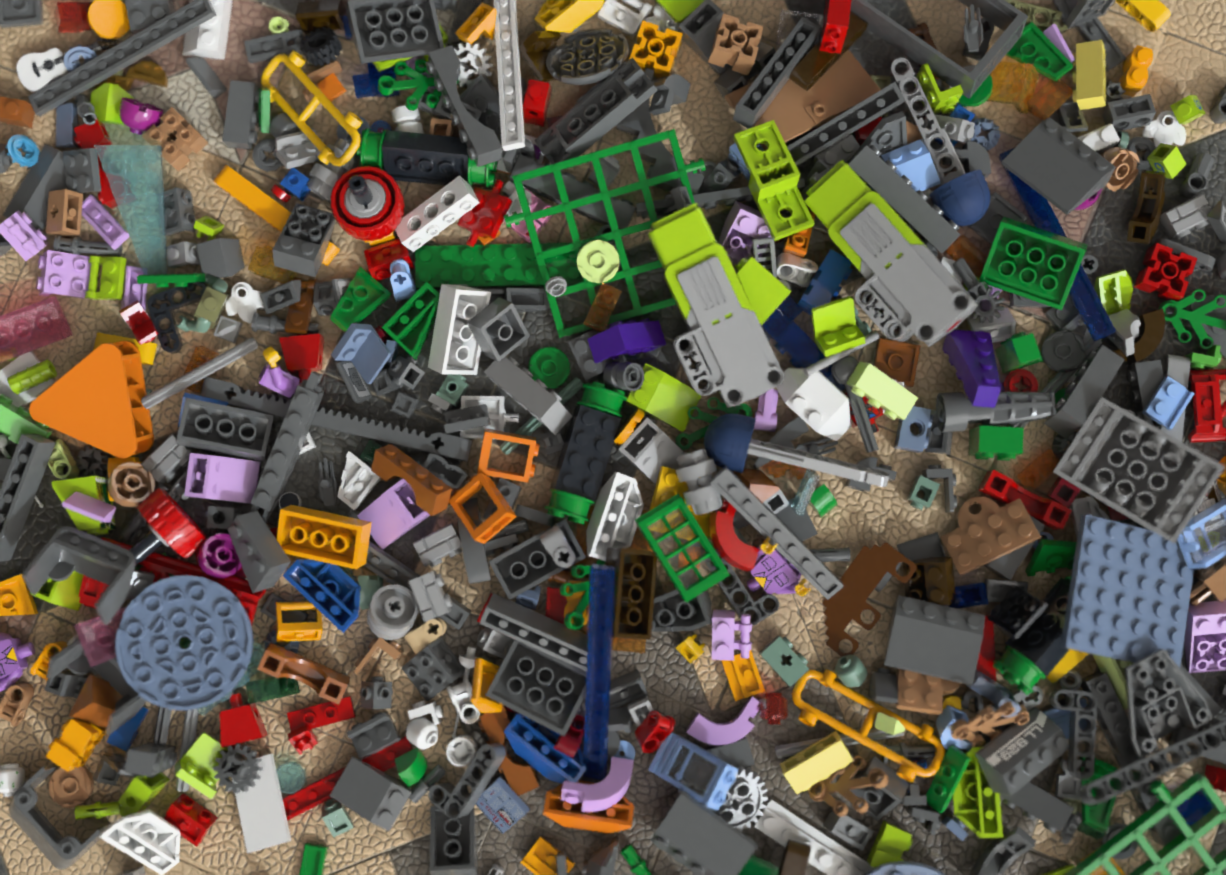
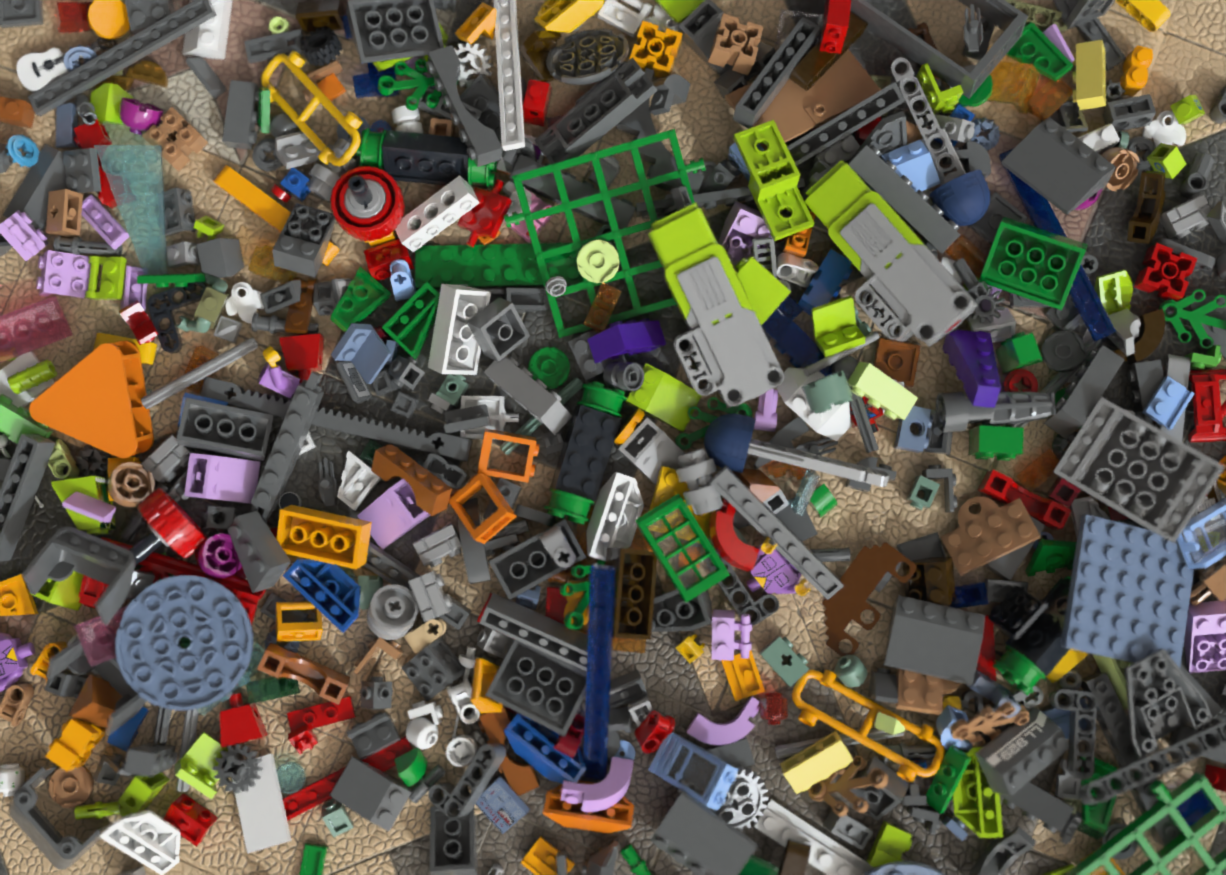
(827, 391): none -> sand green brick

